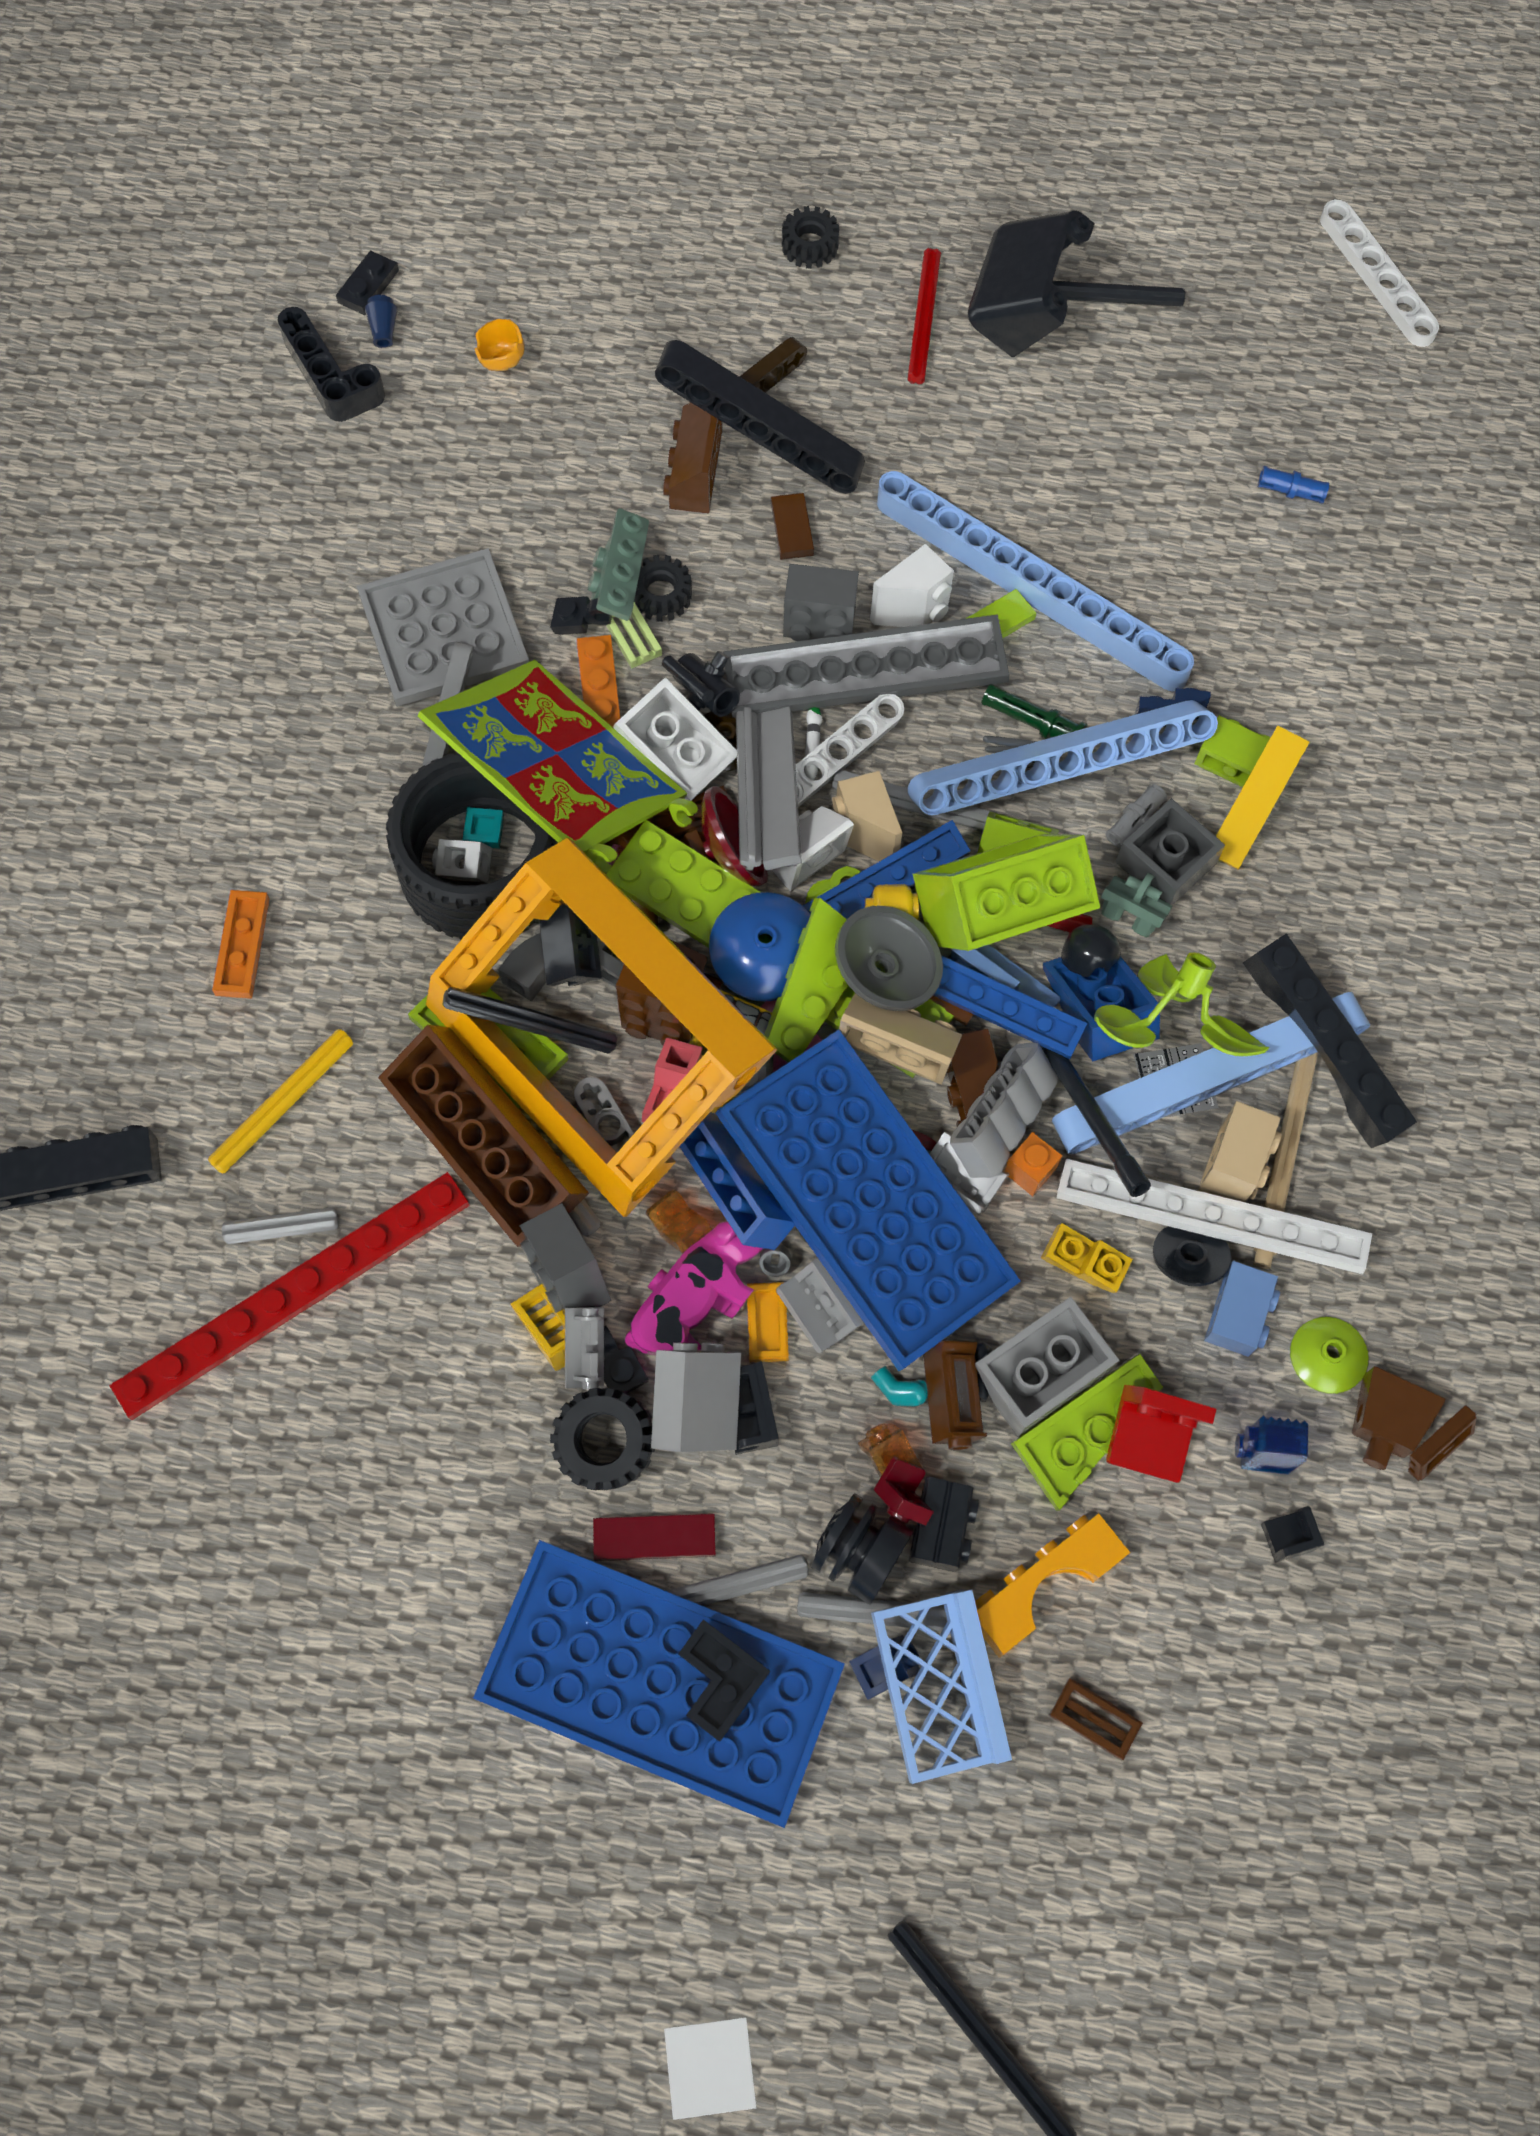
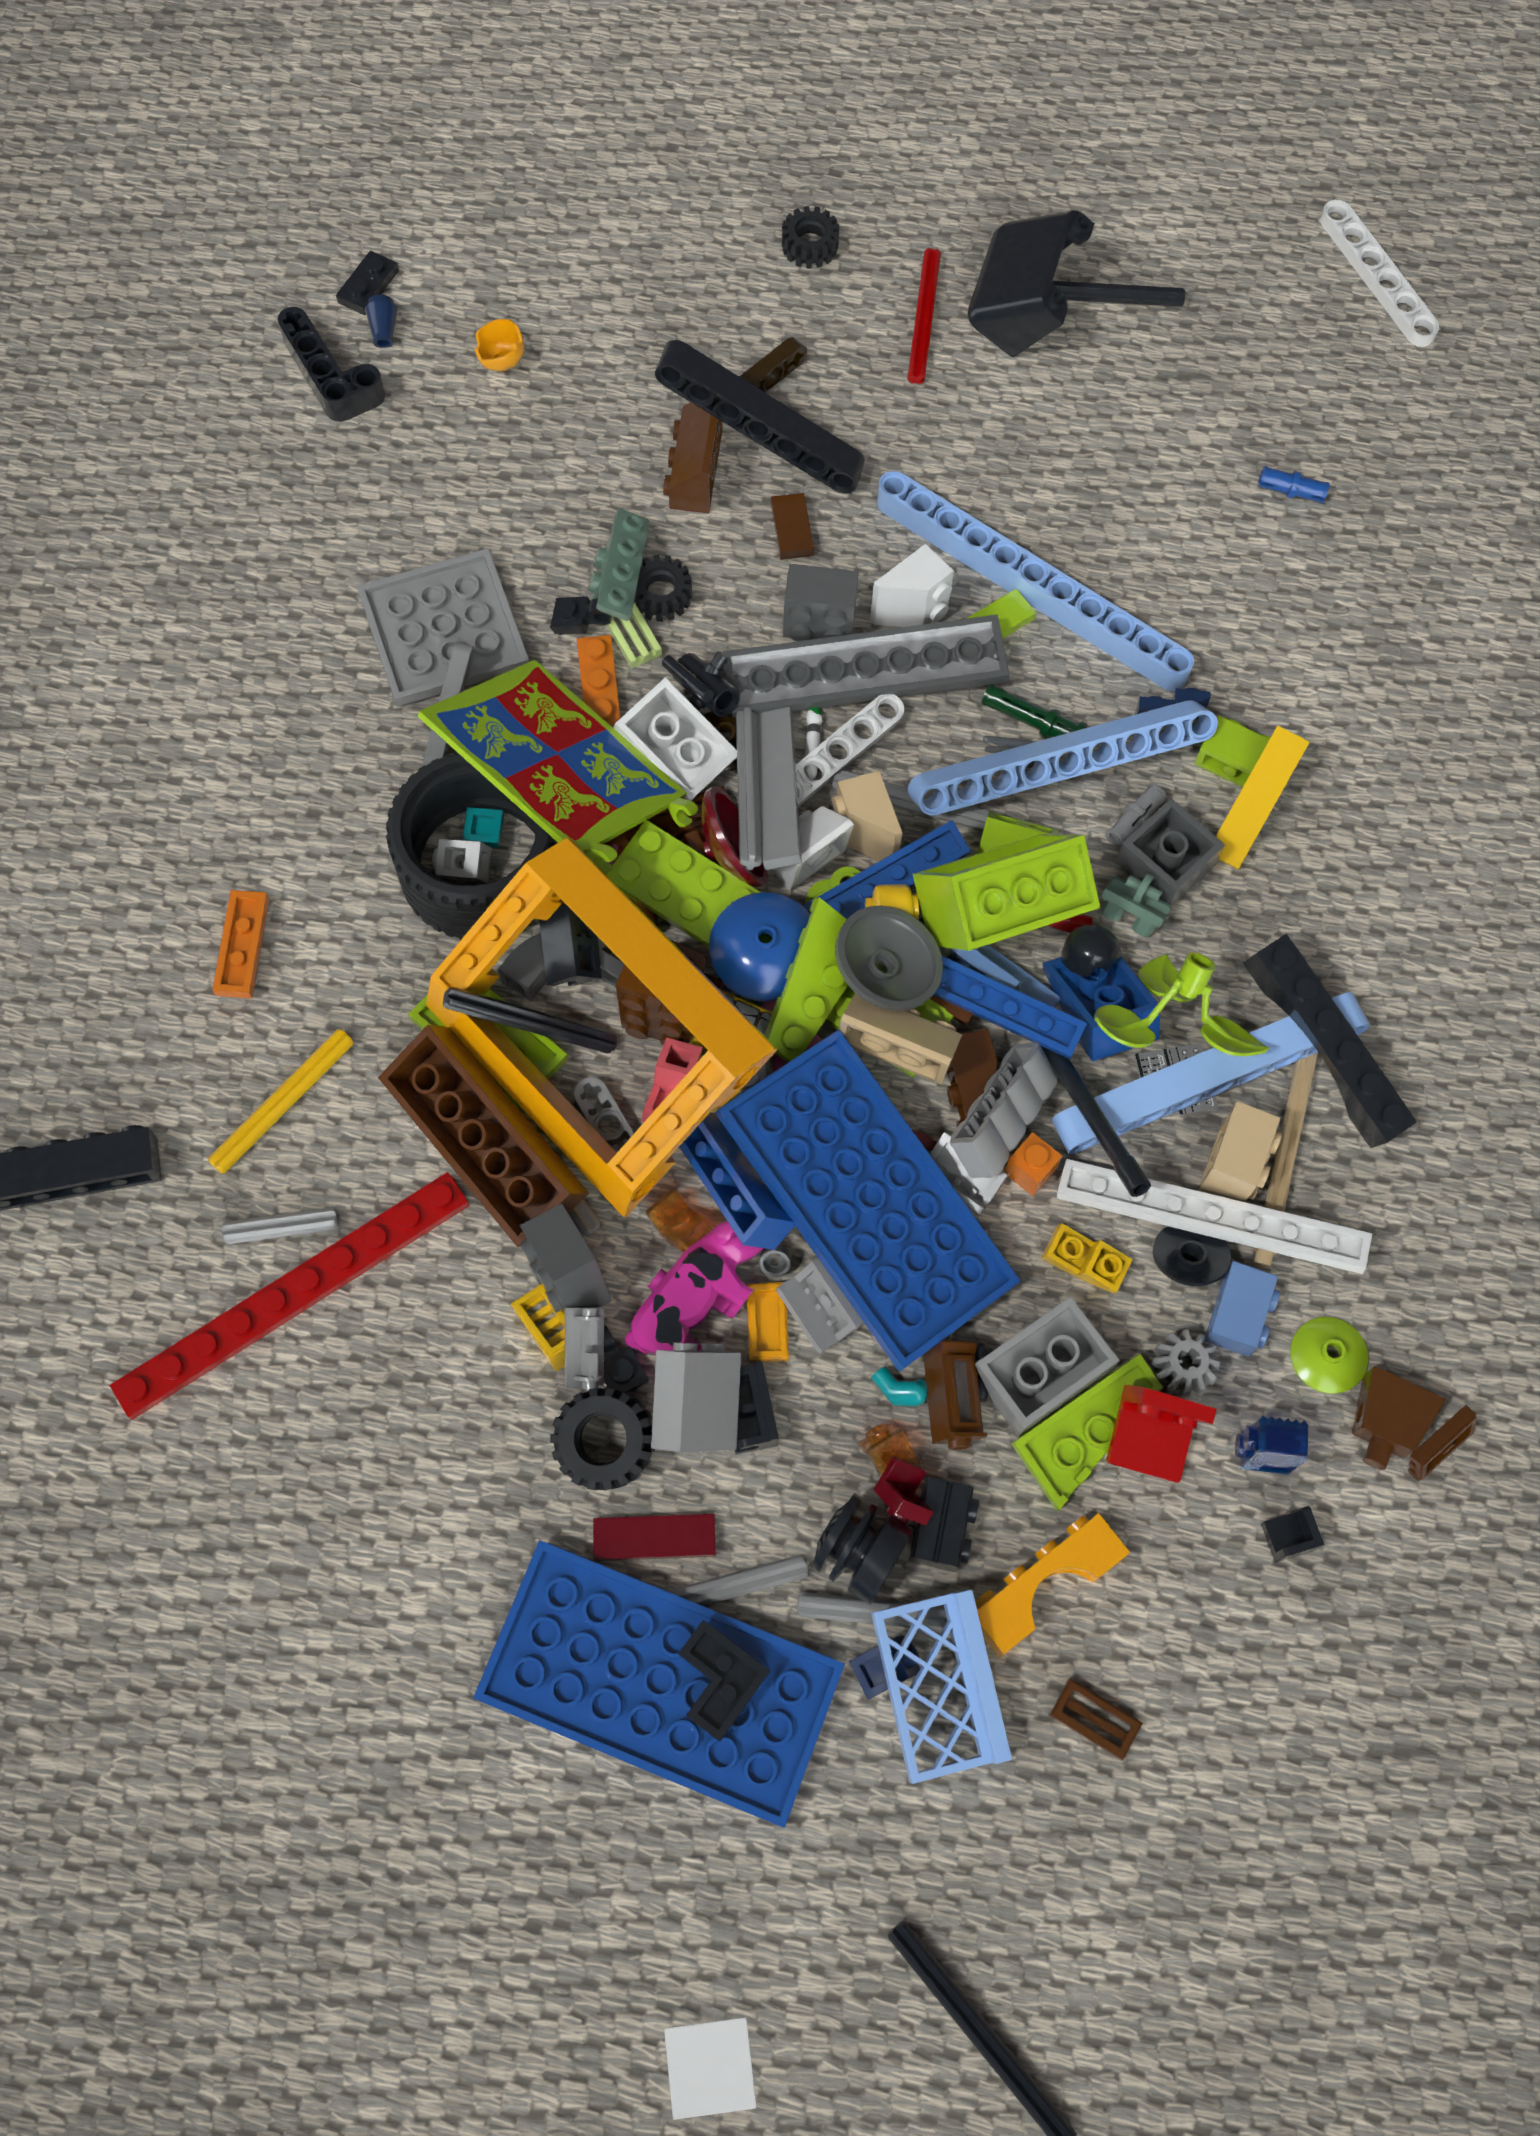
(1200, 1369): none -> light grey gear

